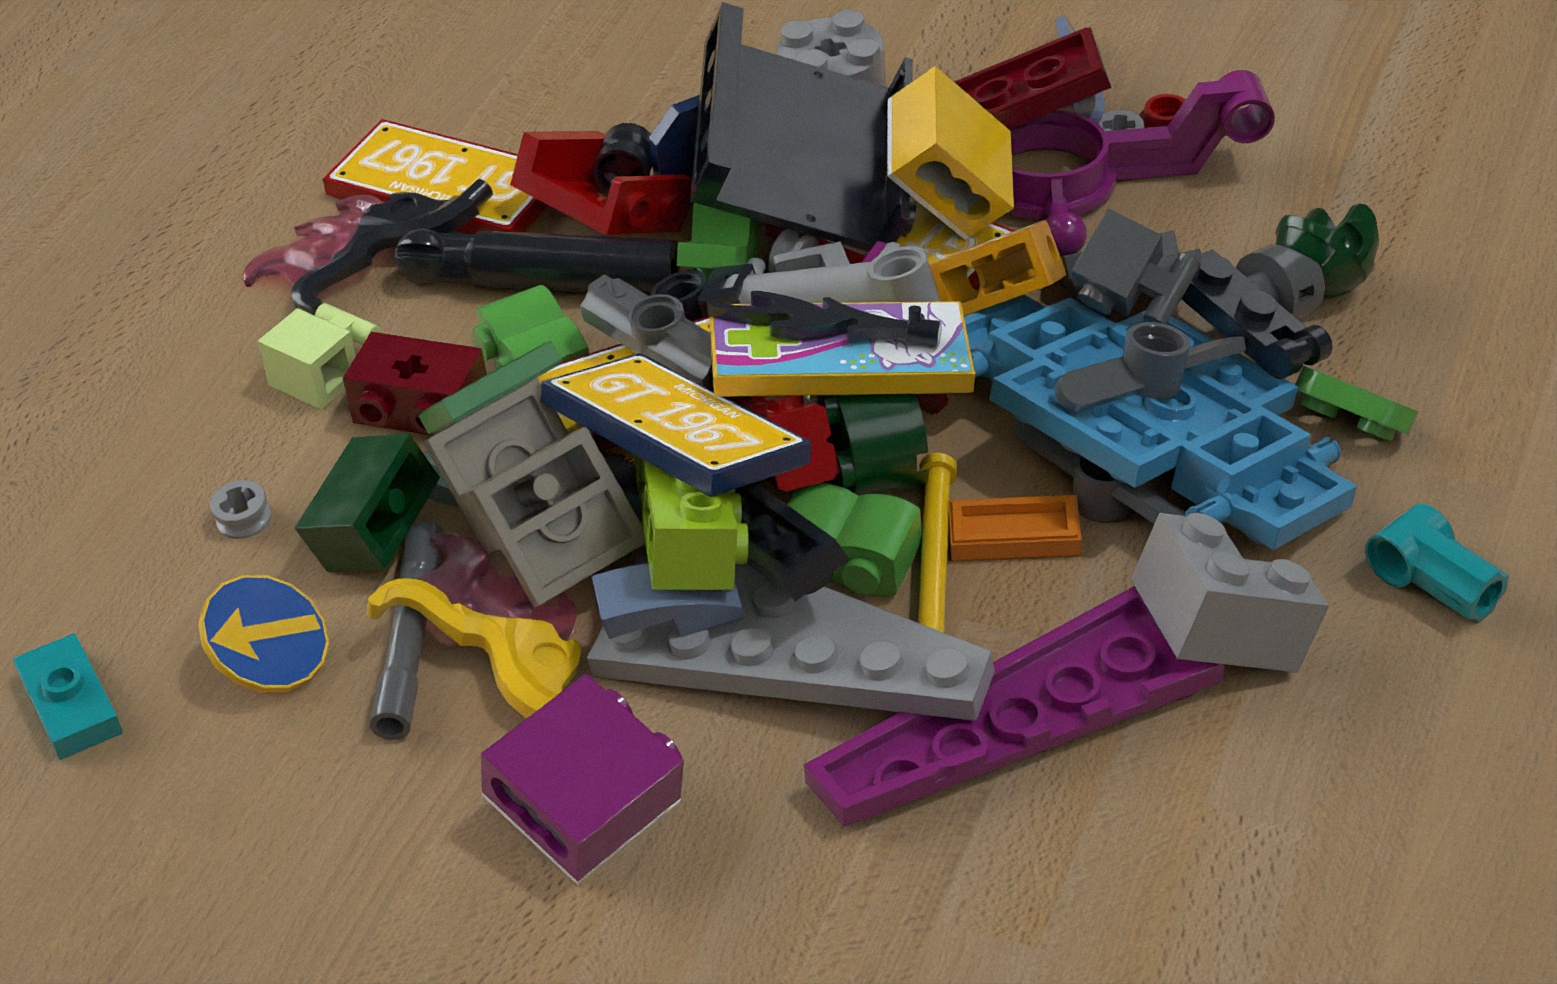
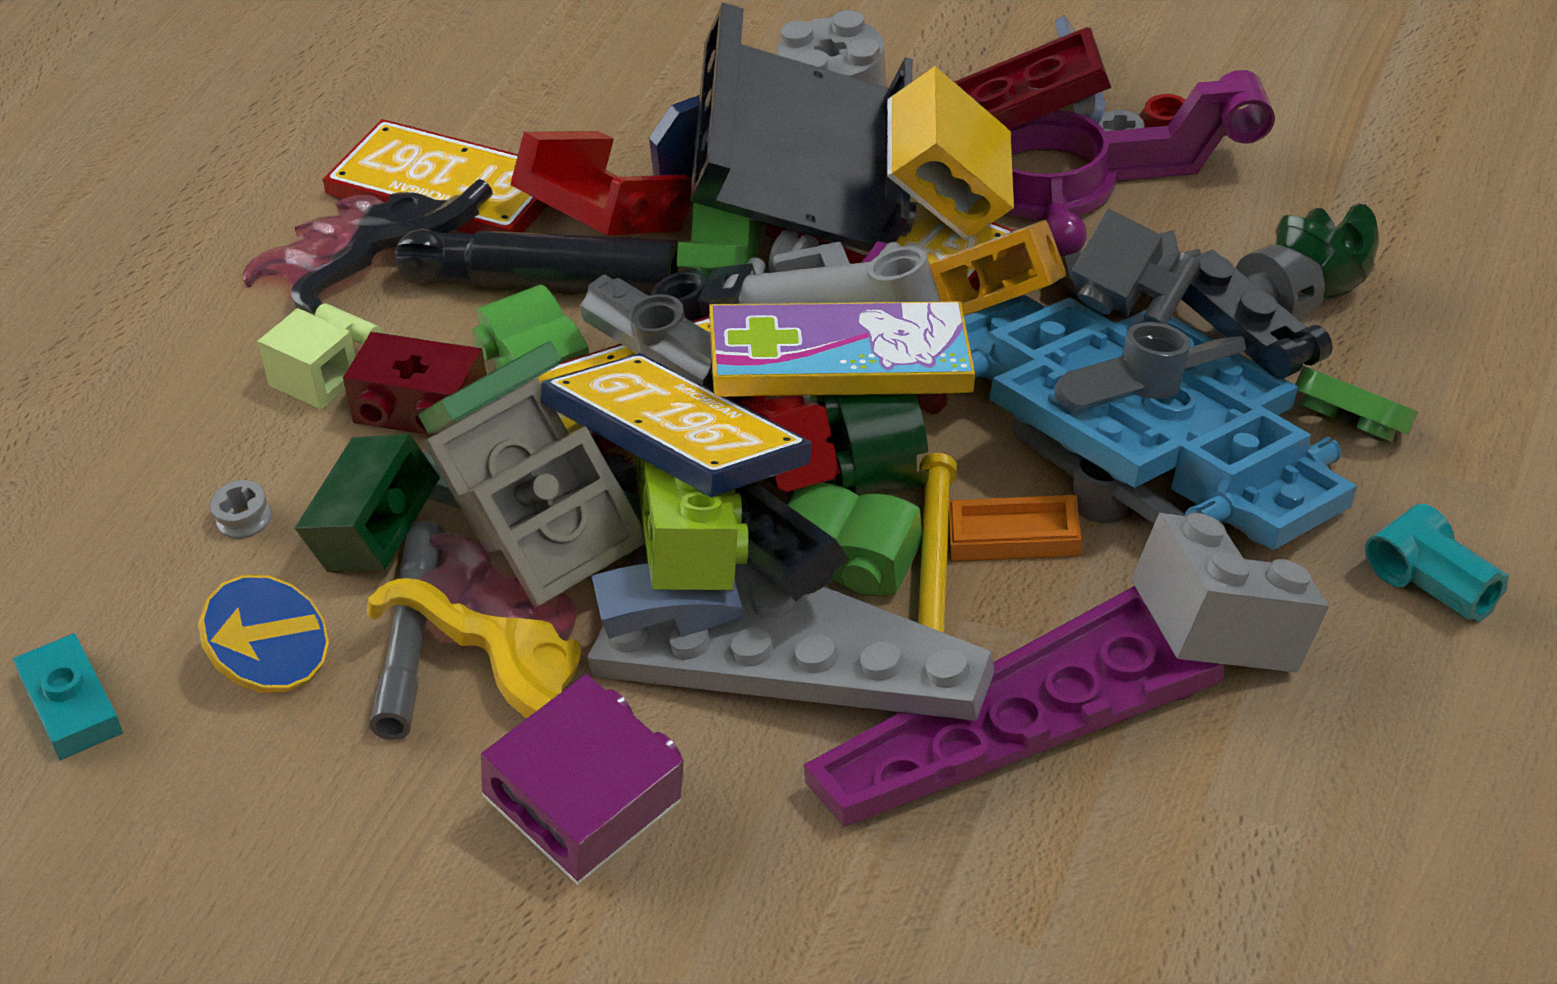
(622, 154): black wheel -> none
(801, 319): black piece -> none

